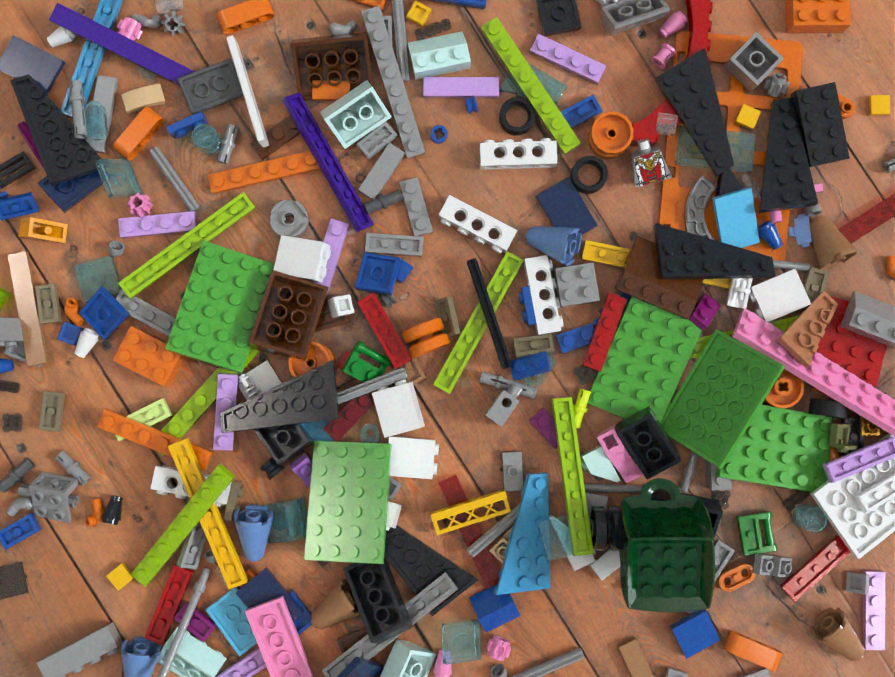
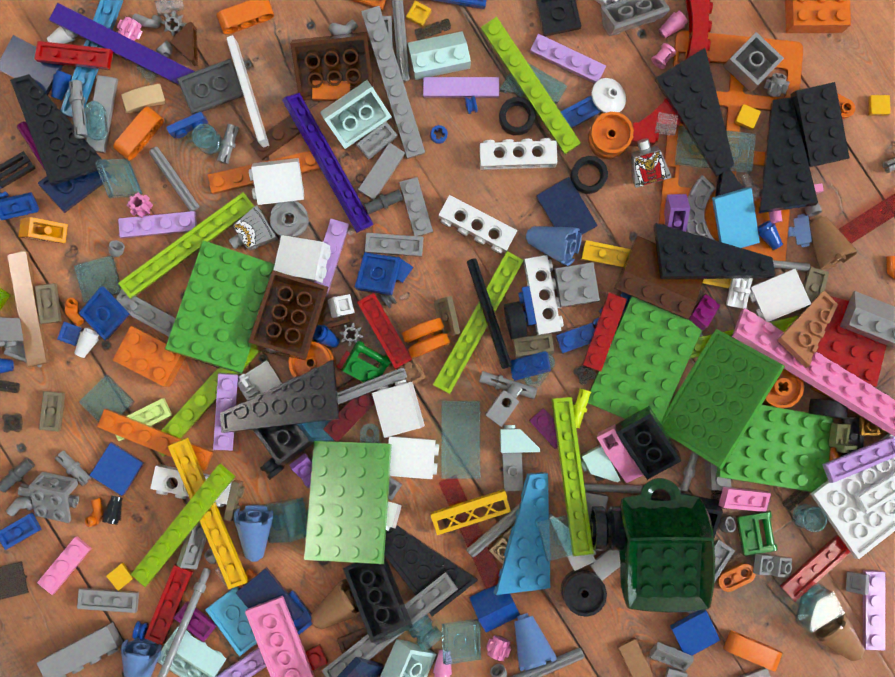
(60, 84): none -> blue cone
(64, 565): none -> bright pink plate
(73, 55): none -> red plate
(106, 395): none -> clear light blue tile
(108, 600): none -> light grey plate
(117, 469): none -> blue tile
(140, 630): none -> blue bush
(165, 49): none -> light grey hinge
(186, 43): none -> reddish brown slope
(253, 230): none -> light grey torso
(277, 181): none -> white brick
(316, 657): none -> red plate
(325, 336): none -> blue cone
(346, 334): none -> light grey gear
(426, 633): none -> clear light blue wheel
(460, 440): none -> clear light blue tile
(515, 320): none -> black tyre
(515, 441): none -> light aqua slope
(531, 644): none -> medium blue cone
(579, 603): none -> black wheel
(604, 99): none -> white dish
(671, 656): none -> light grey plate
(677, 211): none -> medium lavender slope
(727, 524): none -> light grey hinge
(744, 499): none -> bright pink plate
(818, 608): none -> clear light blue slope

